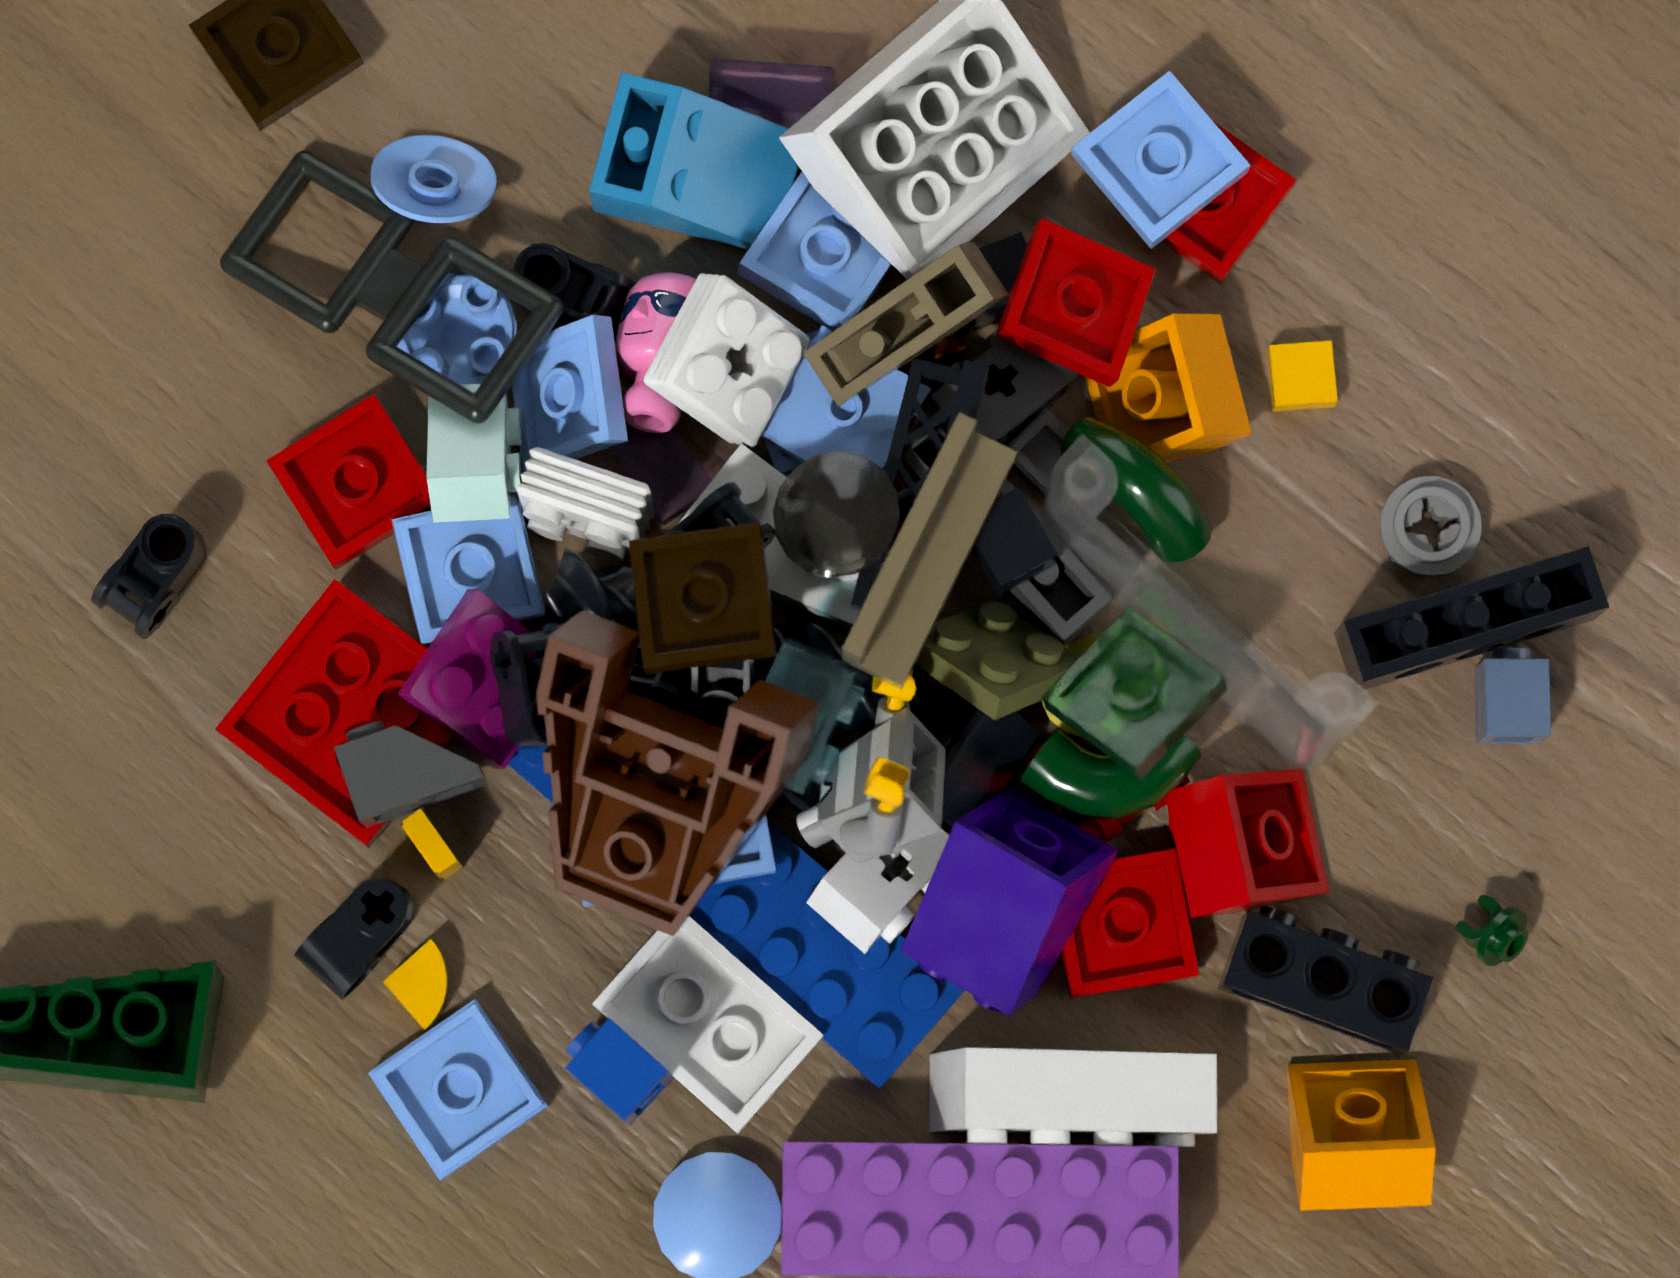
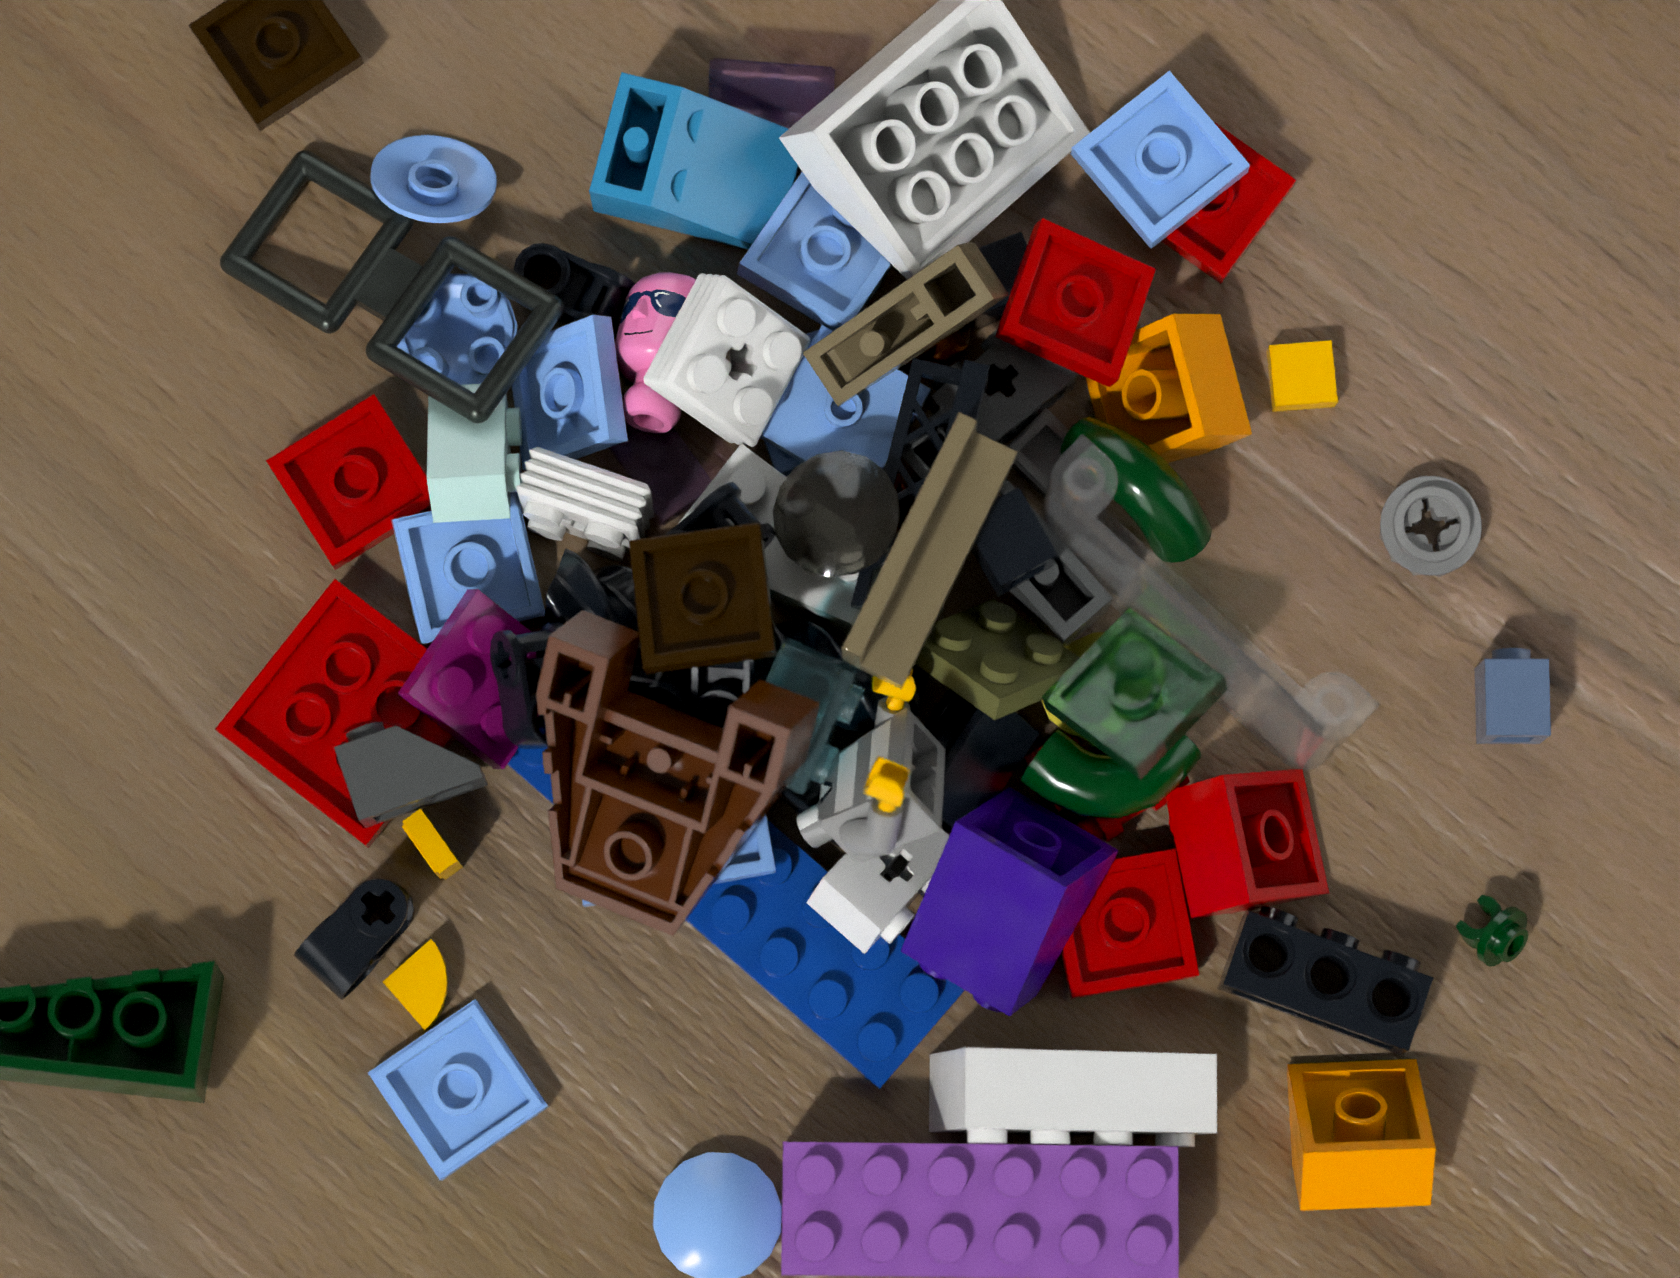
(148, 576): black piece -> none
(616, 1069): blue brick -> none
(709, 1022): white plate -> none
(1471, 619): black brick -> none

